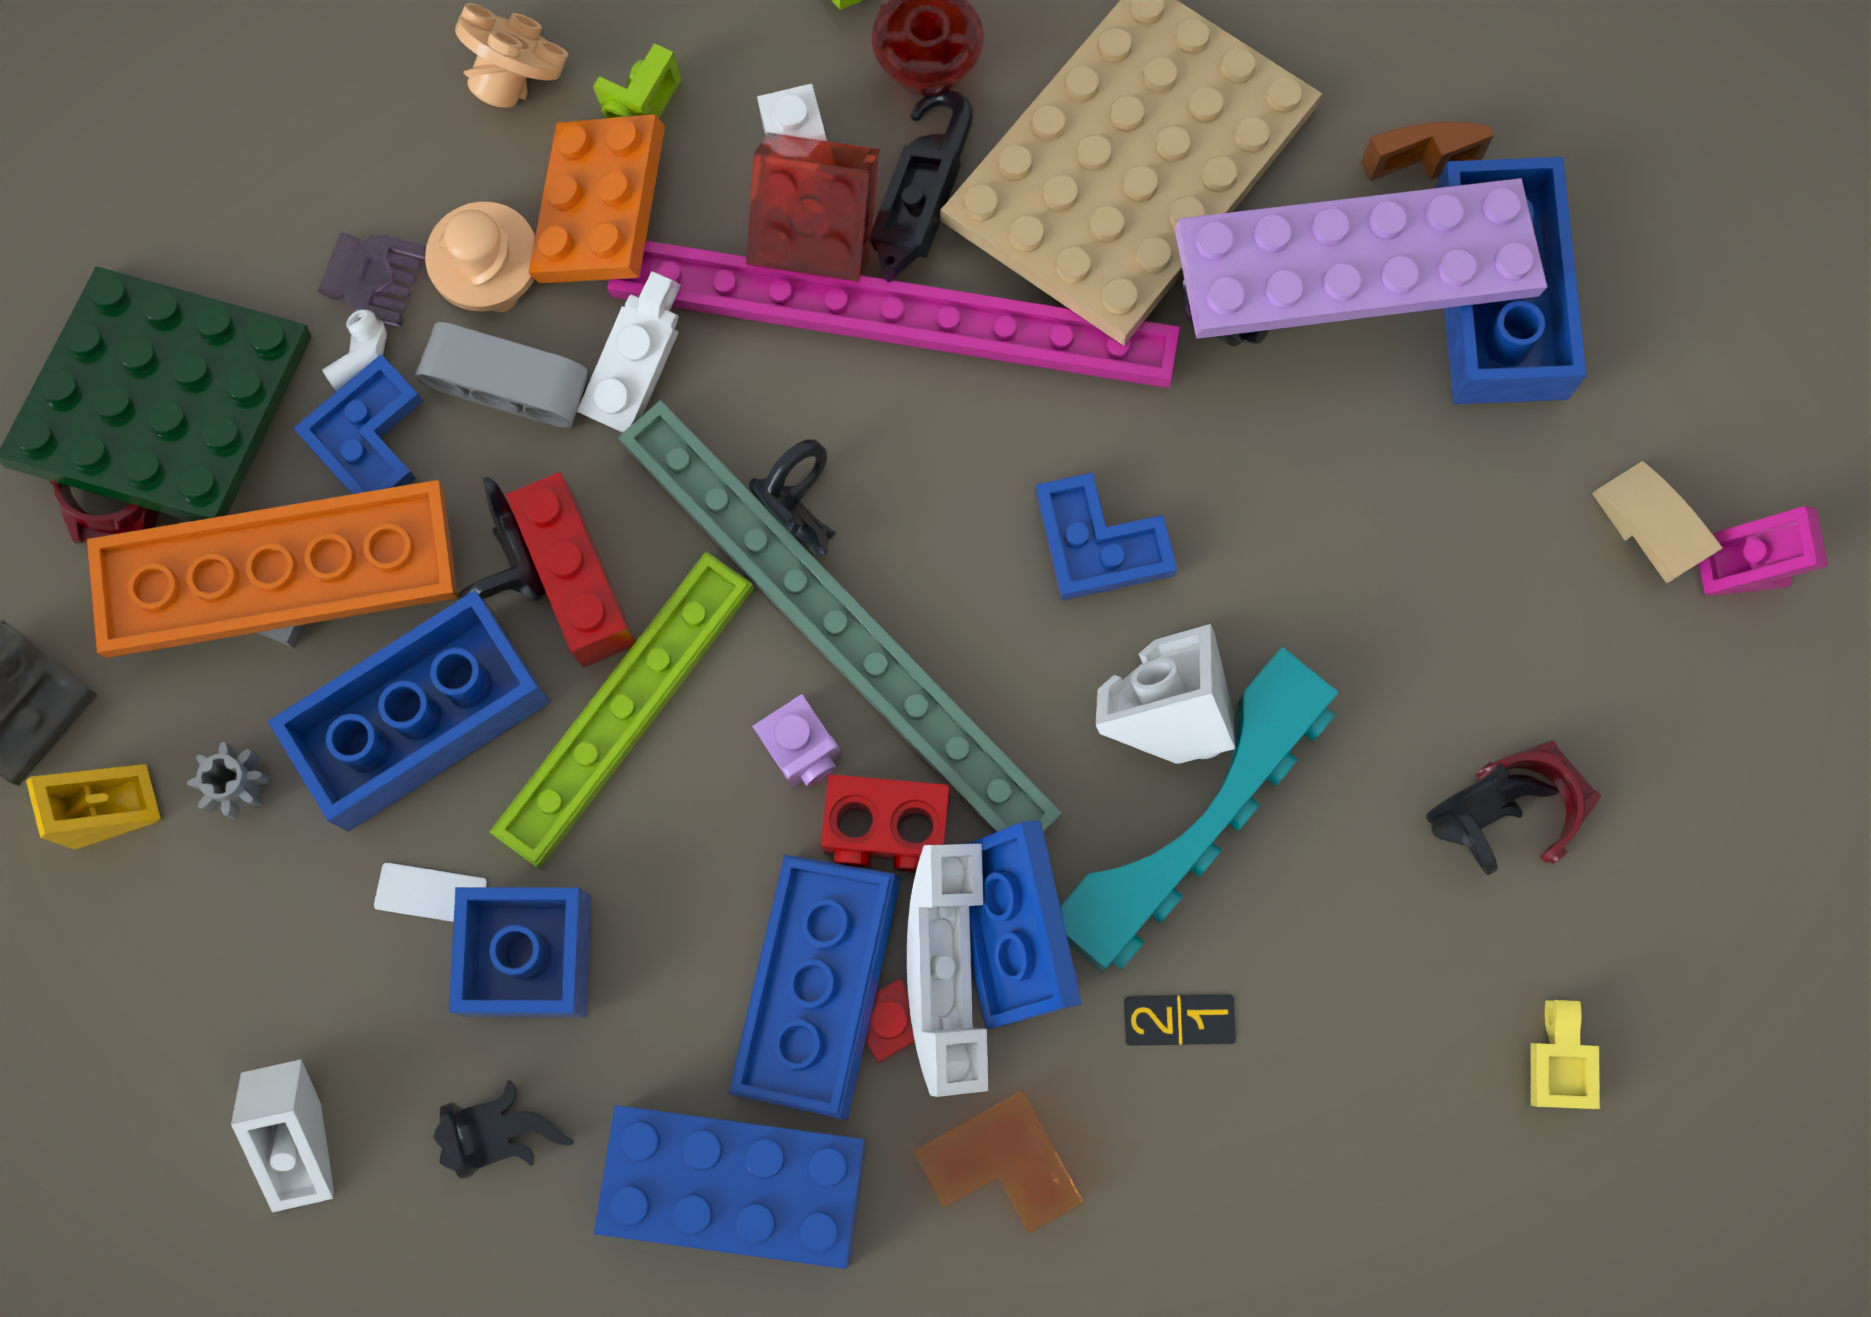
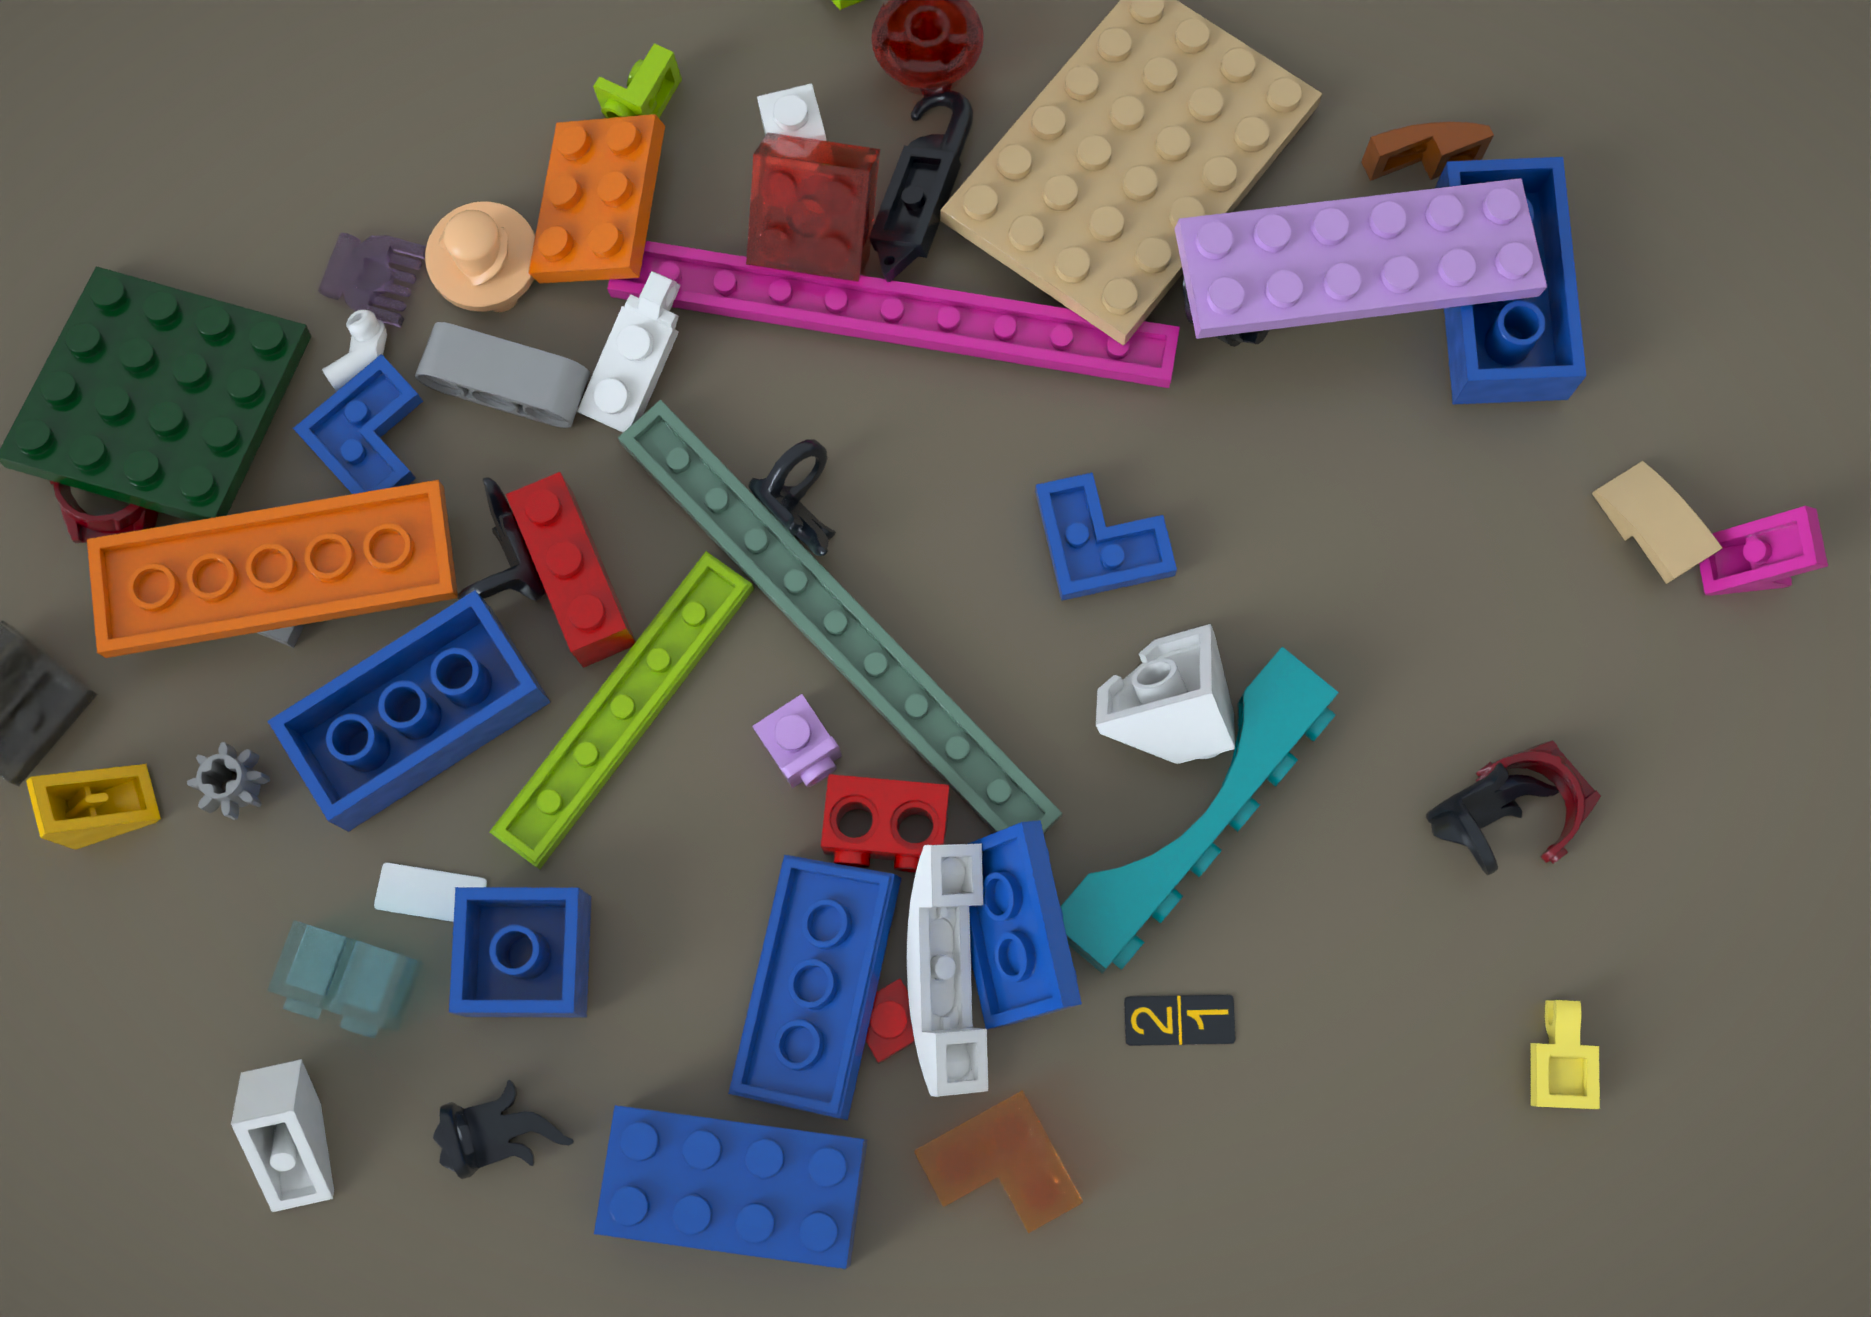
(344, 977): none -> clear light blue piece
(506, 54): light nougat plate -> none

